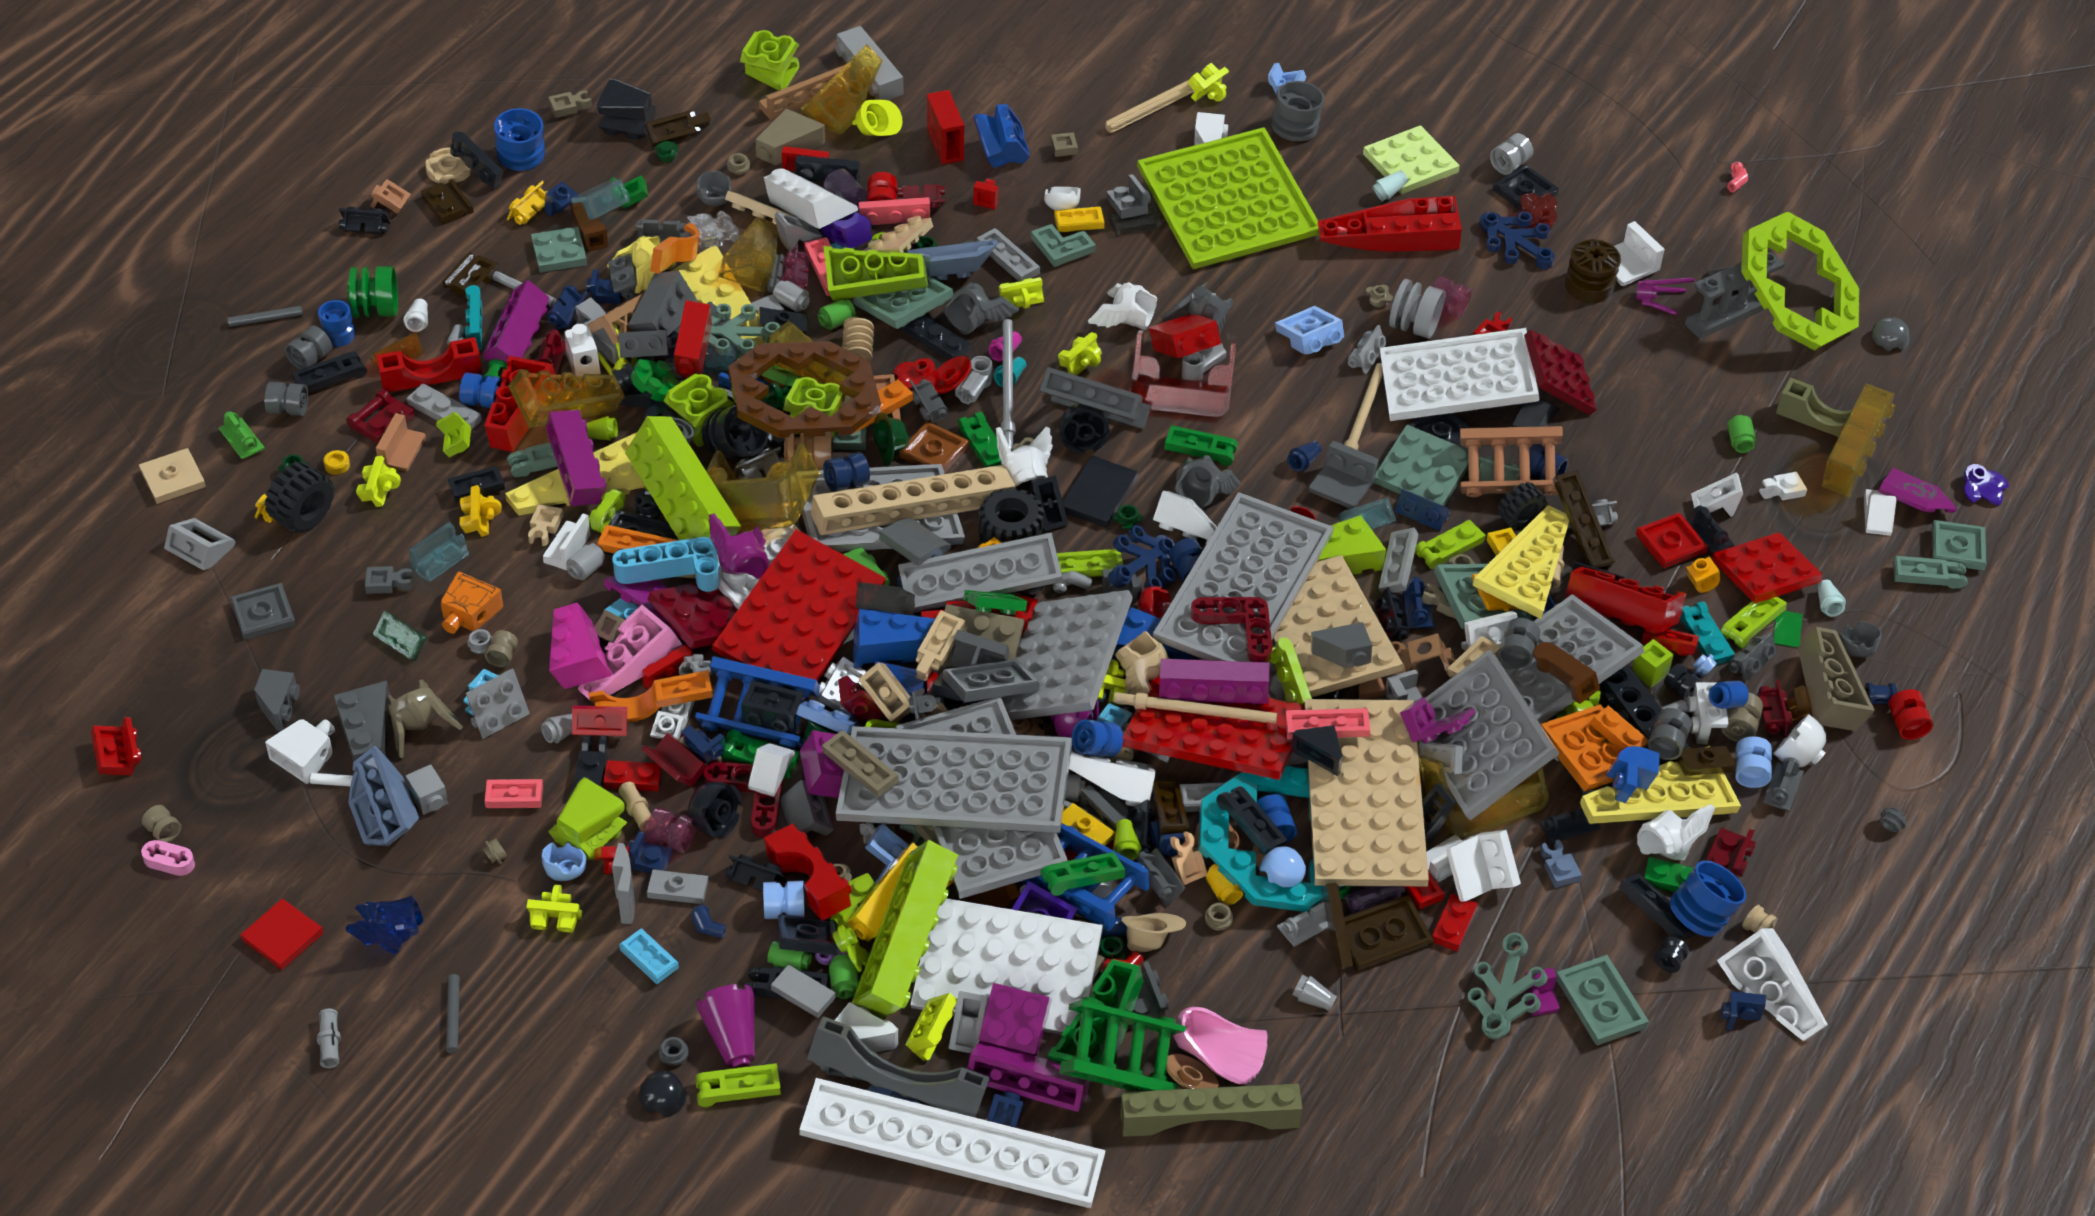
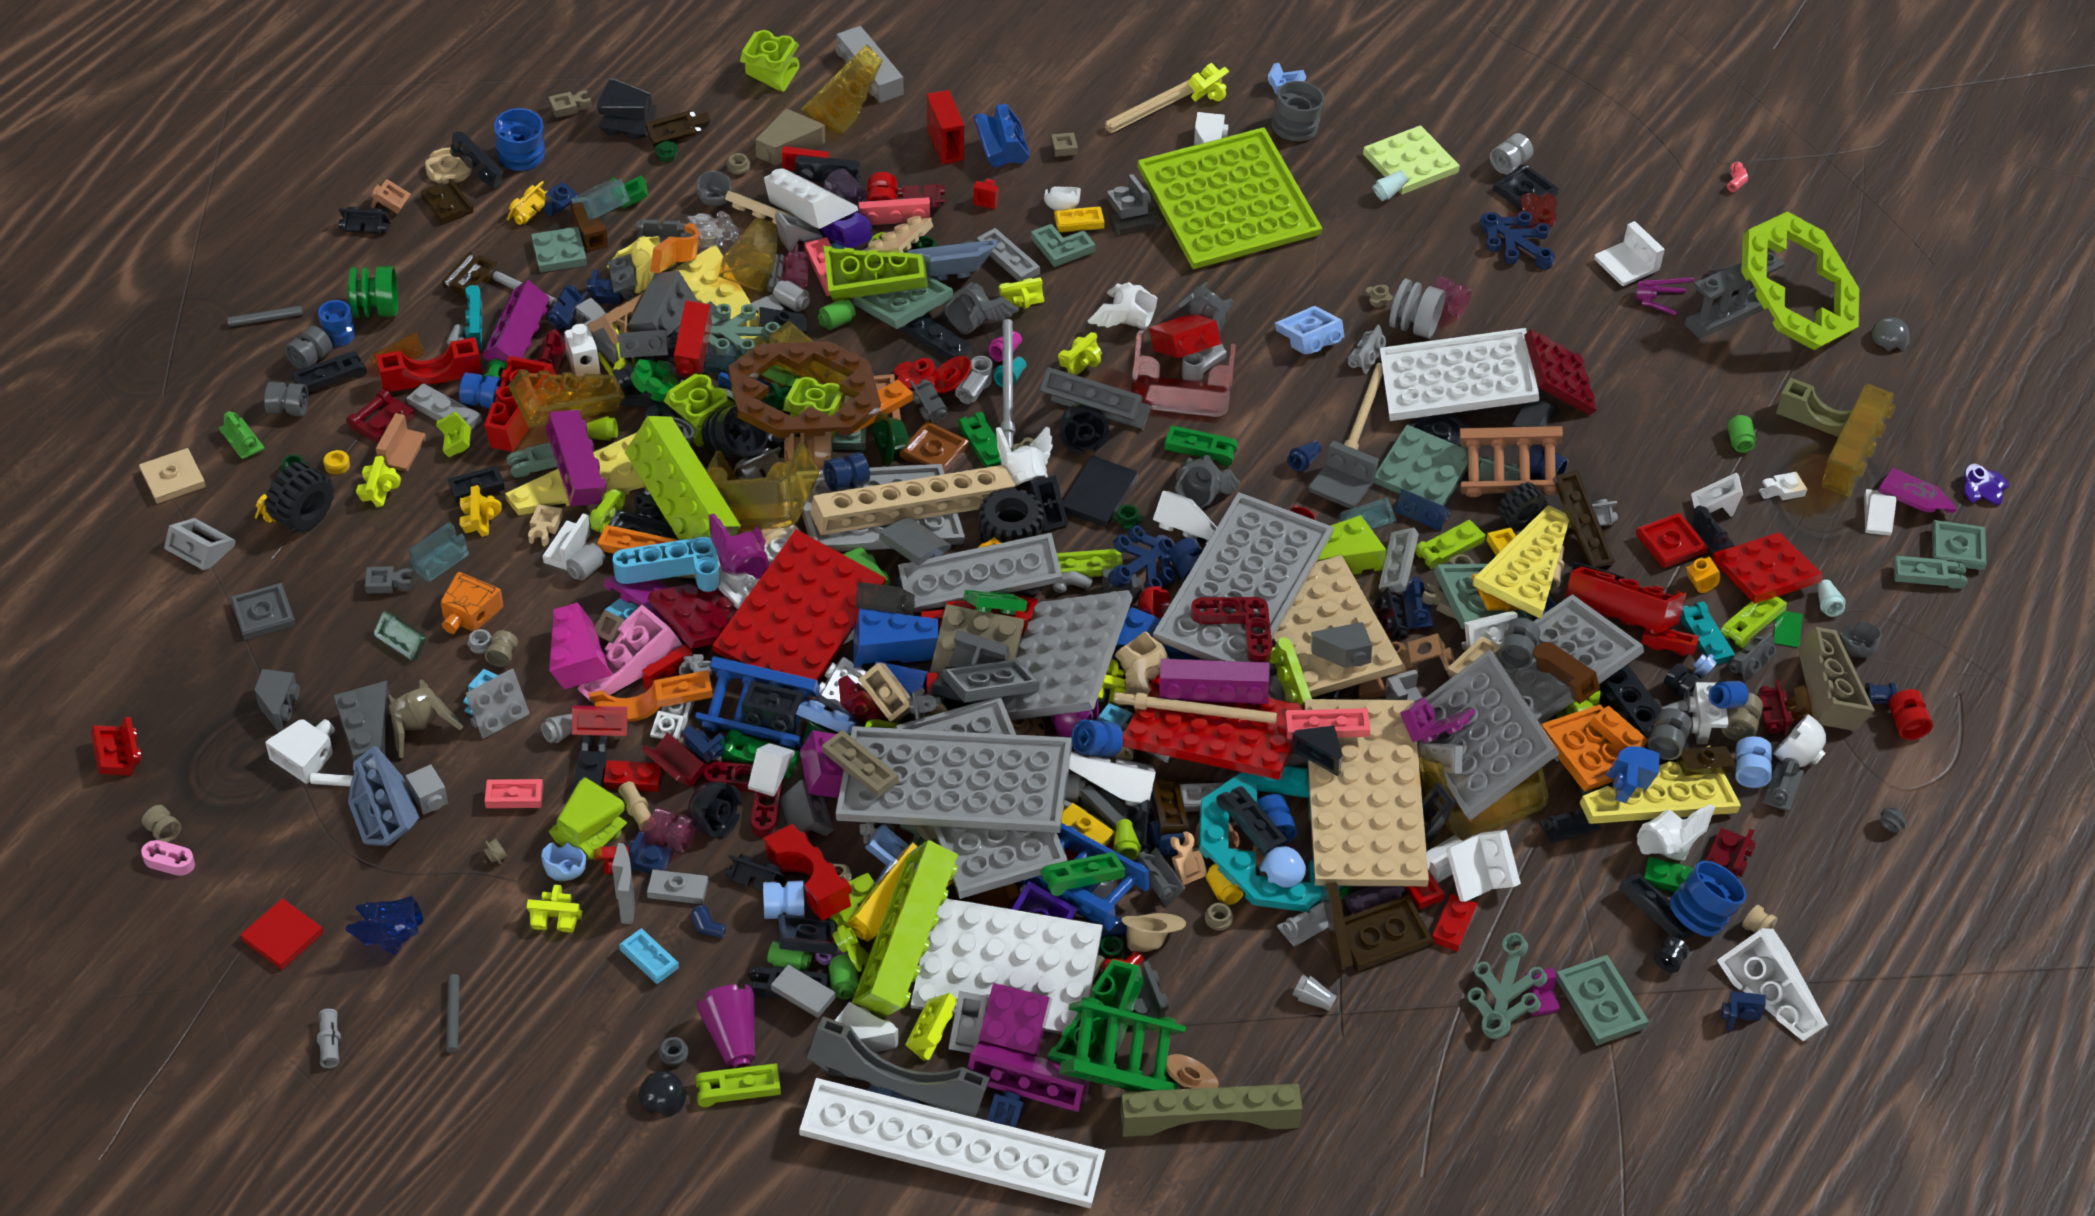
(417, 316): white cone -> none
(794, 96): medium nougat fence -> none
(858, 337): tan piece -> none
(878, 118): neon yellow piece -> none
(937, 644): tan hinge -> none
(1222, 1045): bright pink hair -> none
(1398, 226): red wedge -> none
(1495, 326): red plate -> none
(1559, 867): sand blue plate -> none
(1592, 270): dark brown wheel -> none
(1653, 663): lime panel -> none

